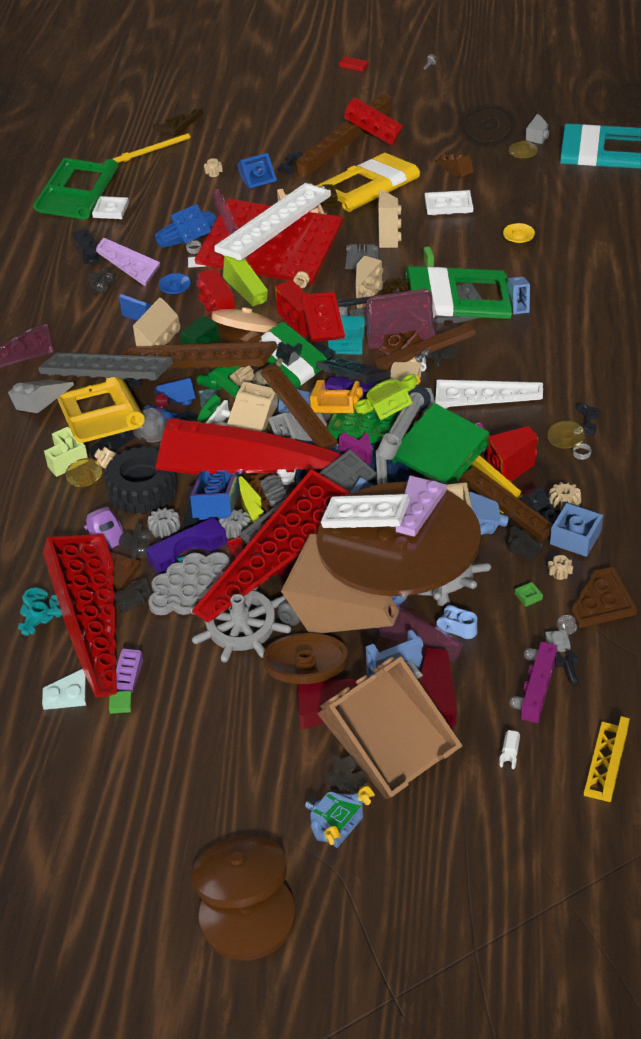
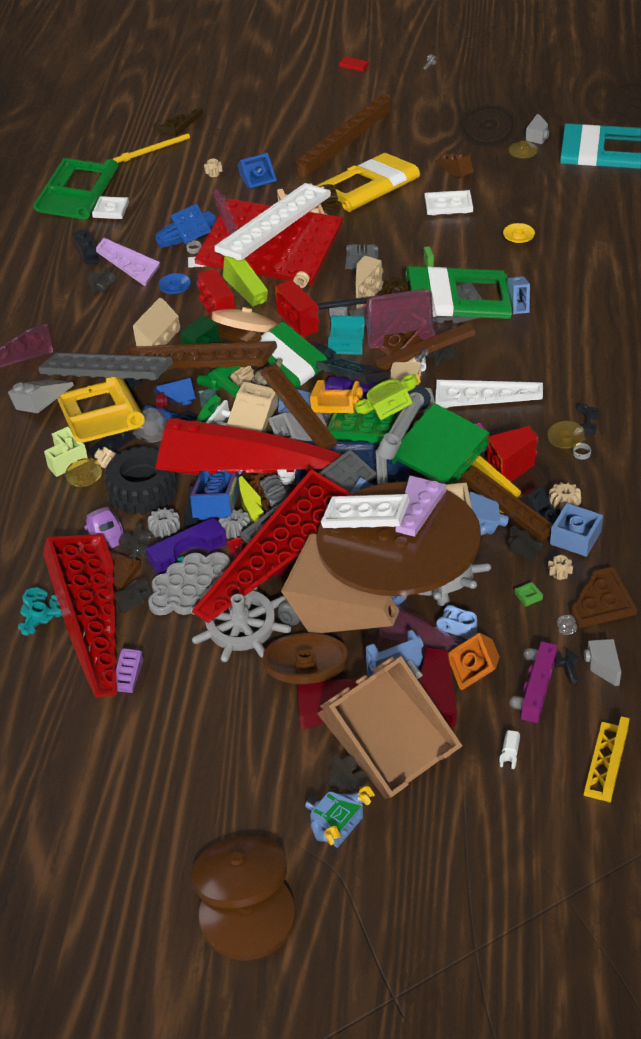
(66, 692): light aqua wing -> none
(120, 702): bright green tile -> none
(132, 307): blue slope -> none
(286, 167): black piece -> none
(288, 353): black panel -> none
(323, 317): red plate -> none
(360, 447): magenta slope -> none
(373, 121): red brick -> none
(389, 220): tan slope -> none
(473, 660): none -> orange slope
(558, 638): light grey plate -> none
(603, 660): none -> light grey slope

